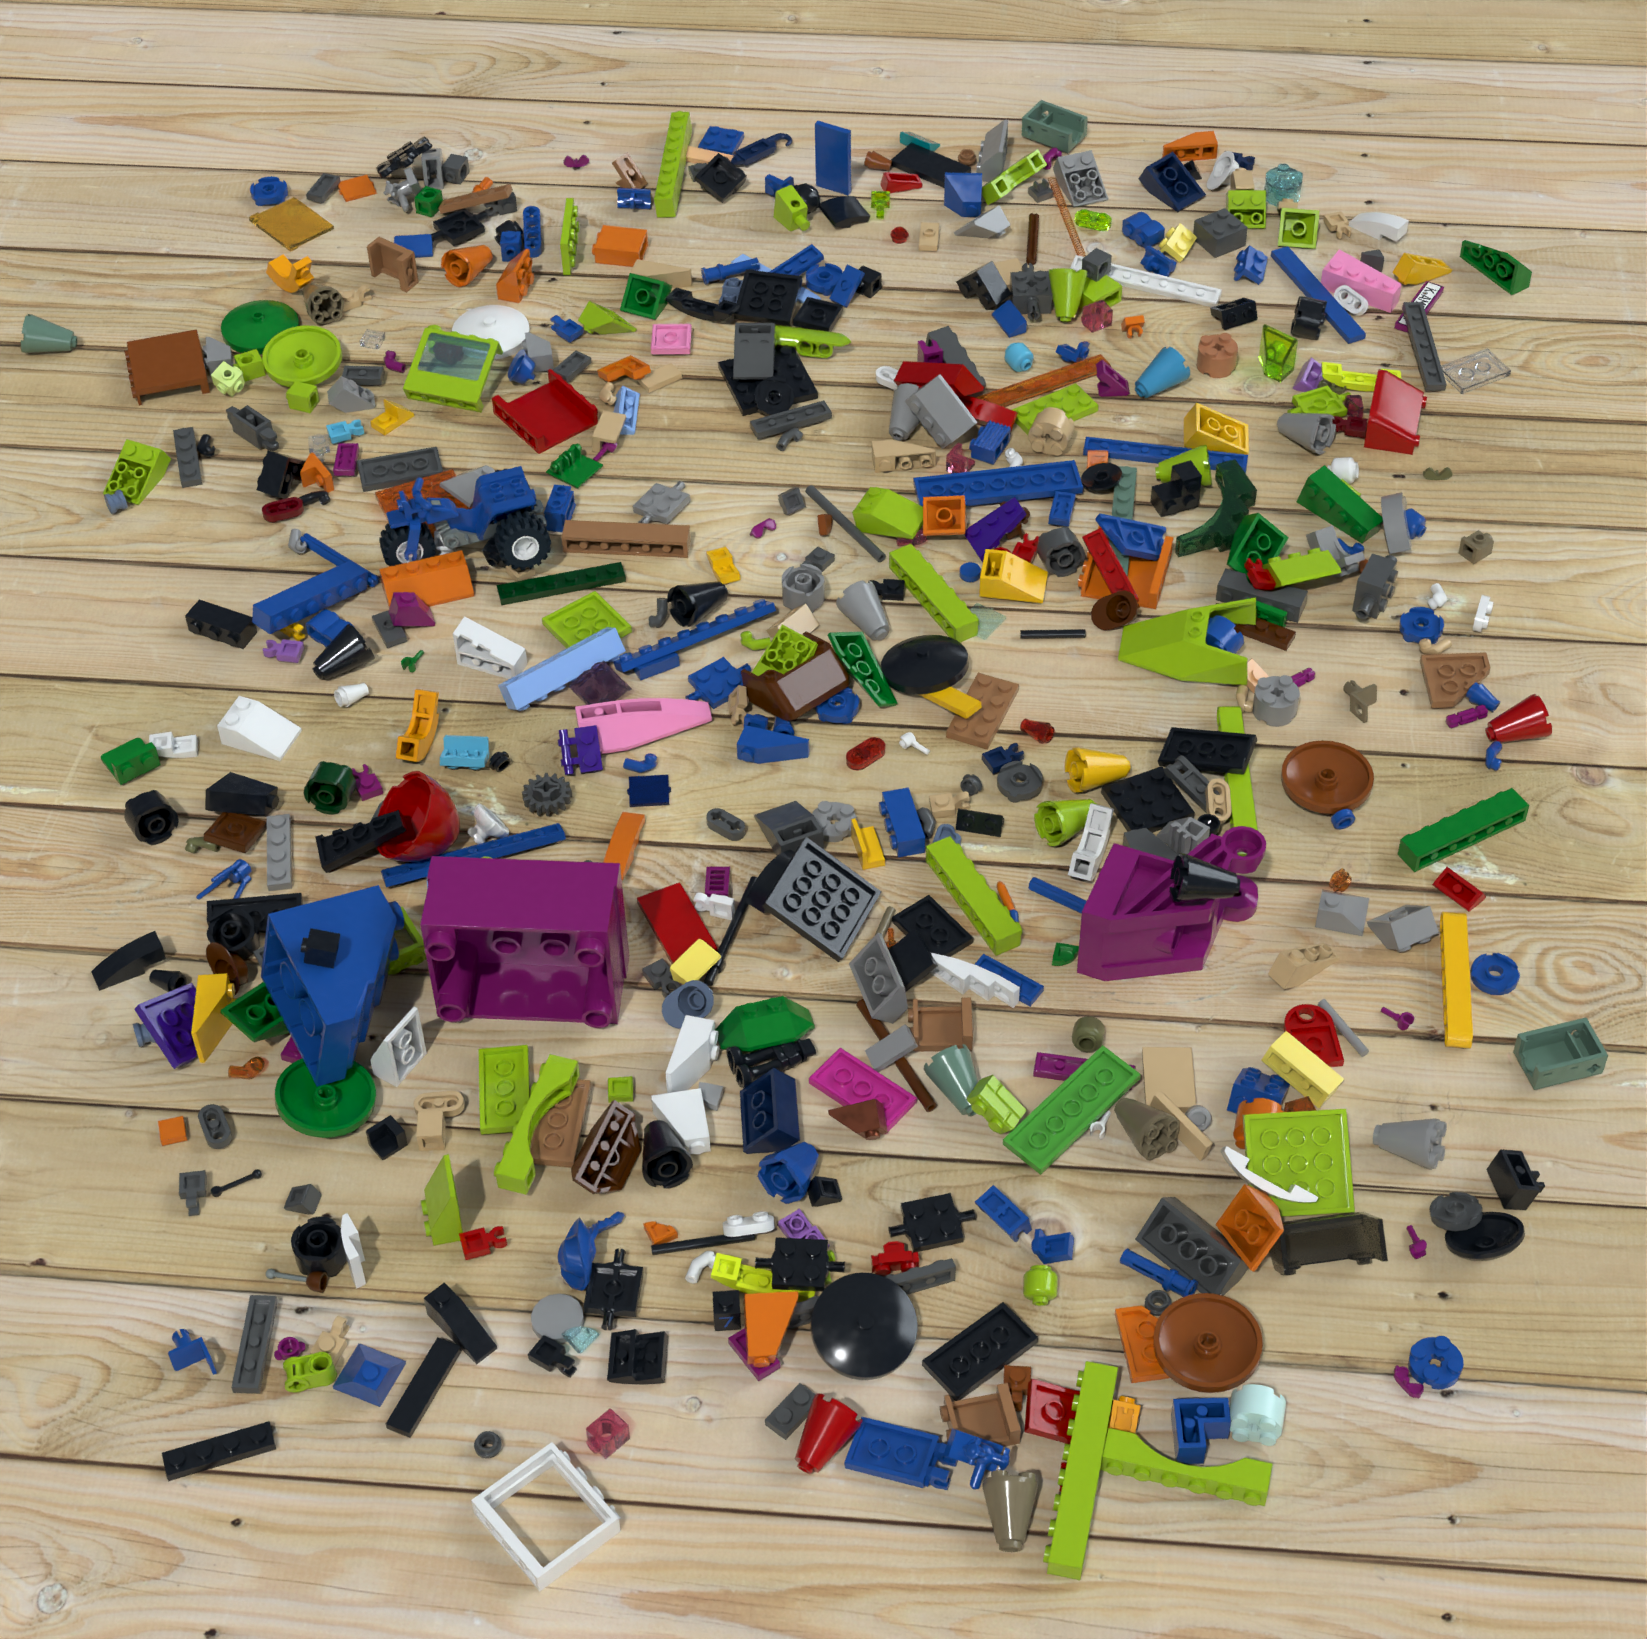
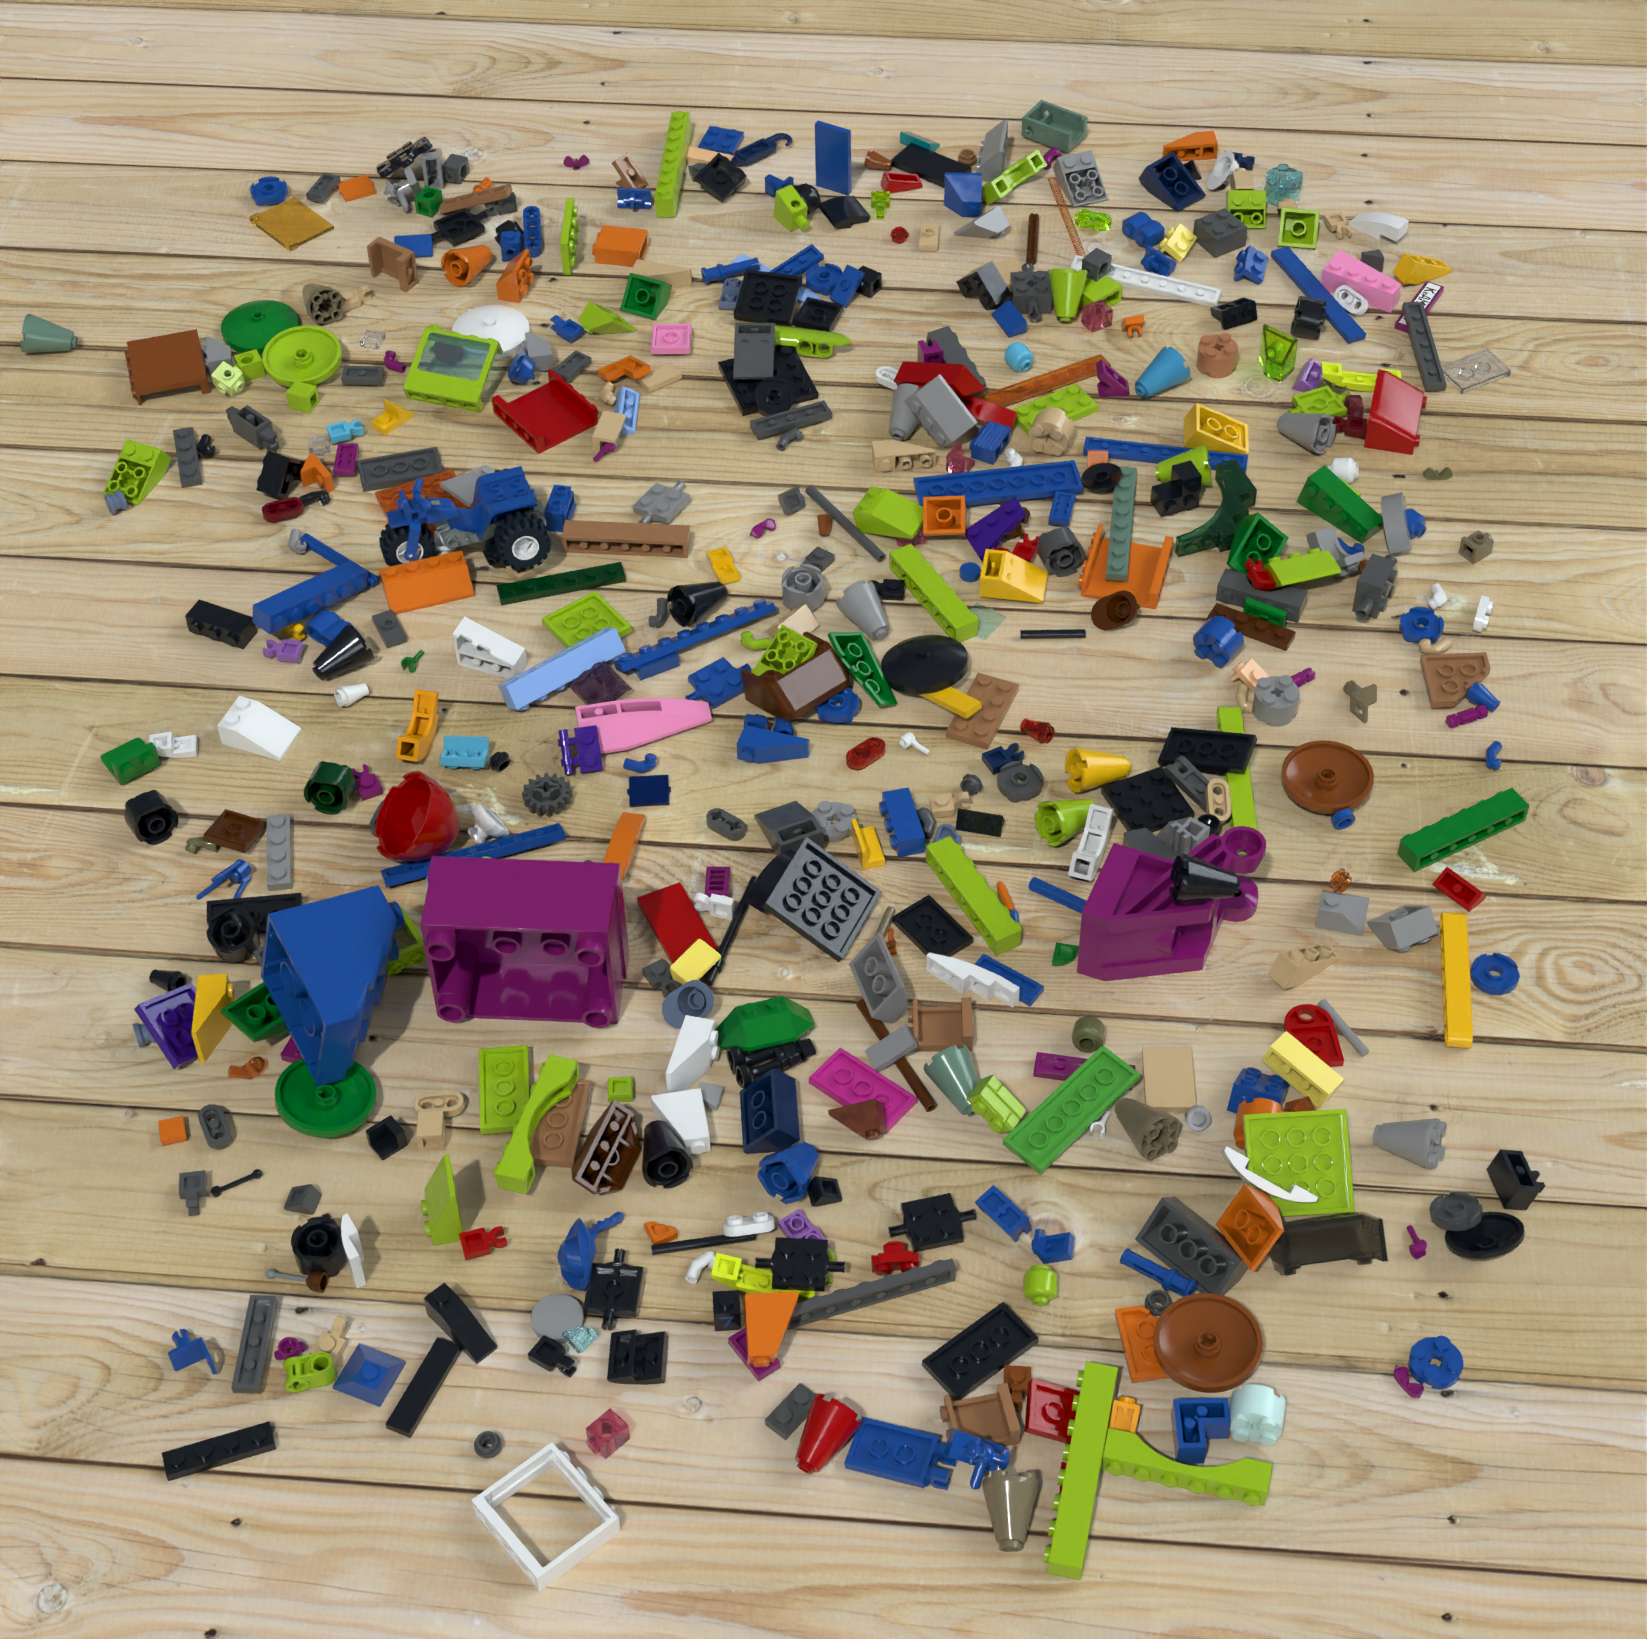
(129, 961): black slope -> none
(227, 963): reddish brown piece -> none
(241, 795): black slope -> none
(290, 276): light orange arch -> none
(320, 948): black brick -> none
(350, 397): light grey slope -> none
(351, 843): black wing -> none
(400, 1050): white slope -> none
(409, 610): magenta slope -> none
(573, 467): green hinge -> none
(700, 309): black slope -> none
(737, 703): tan plate -> none
(864, 1326): black dish -> none
(912, 959): black tile -> none
(1040, 191): flat silver tile -> none
(1072, 354): blue bracket -> none
(1107, 562): red tile -> none
(1133, 536): blue wing -> none
(1178, 646): lime windscreen -> none
(1189, 1133): tan tile -> none
(1402, 1020): magenta hand -> none
(1497, 266): green wedge -> none
(1521, 722): red cone -> none
(1556, 1056): sand green piece -> none

